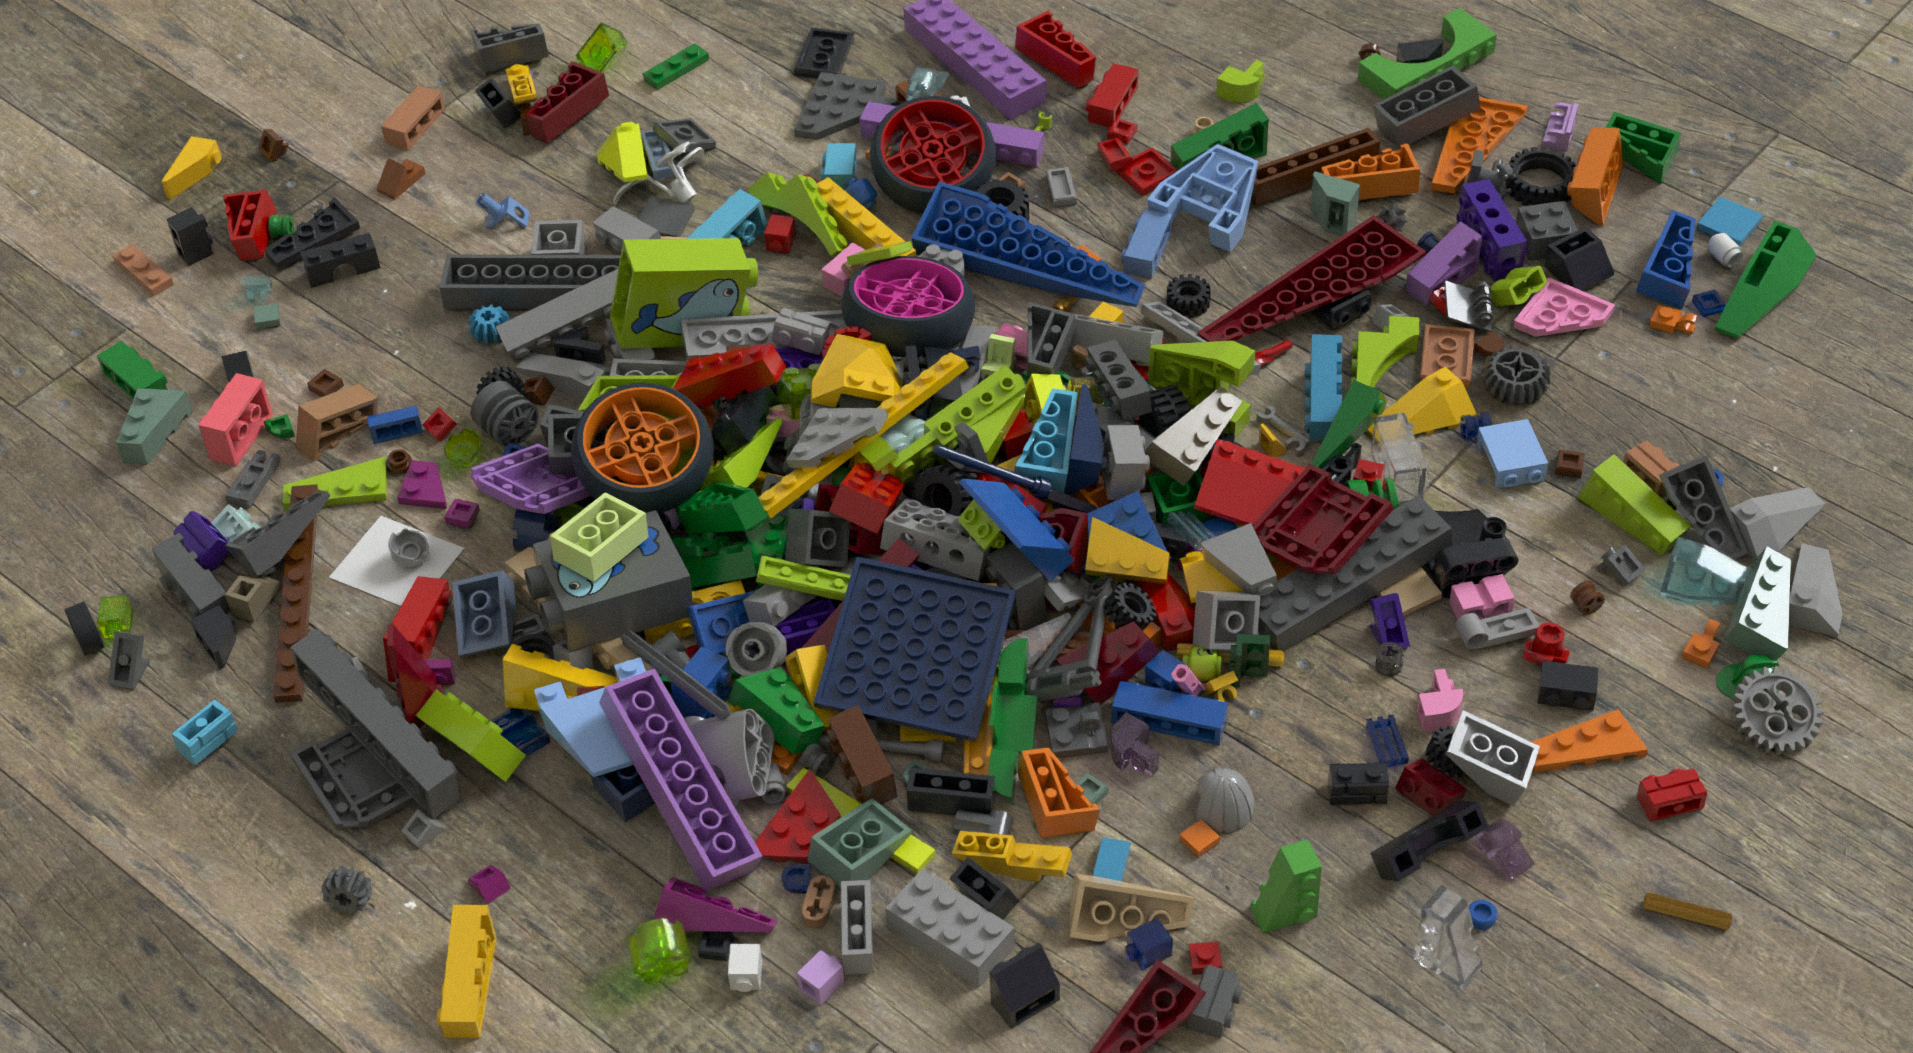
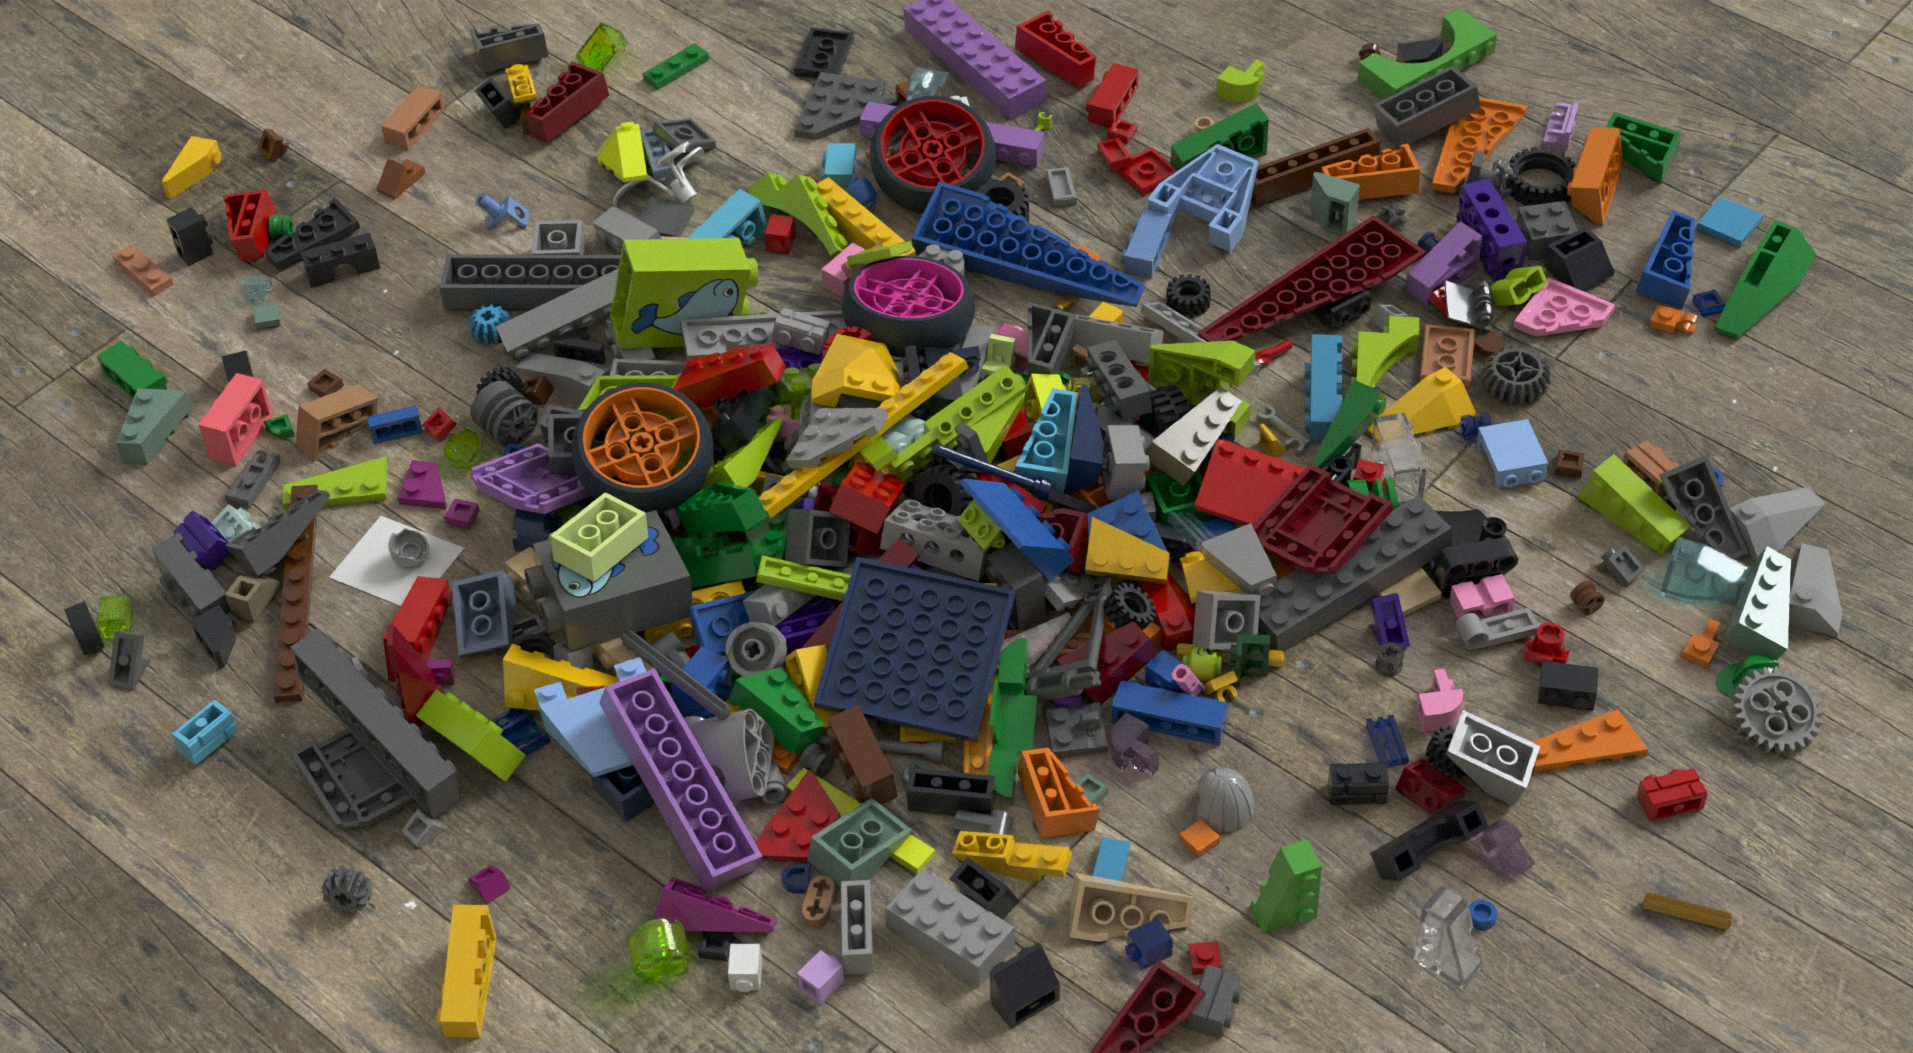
(398, 461): reddish brown plate -> none
(1725, 250): white brick -> none

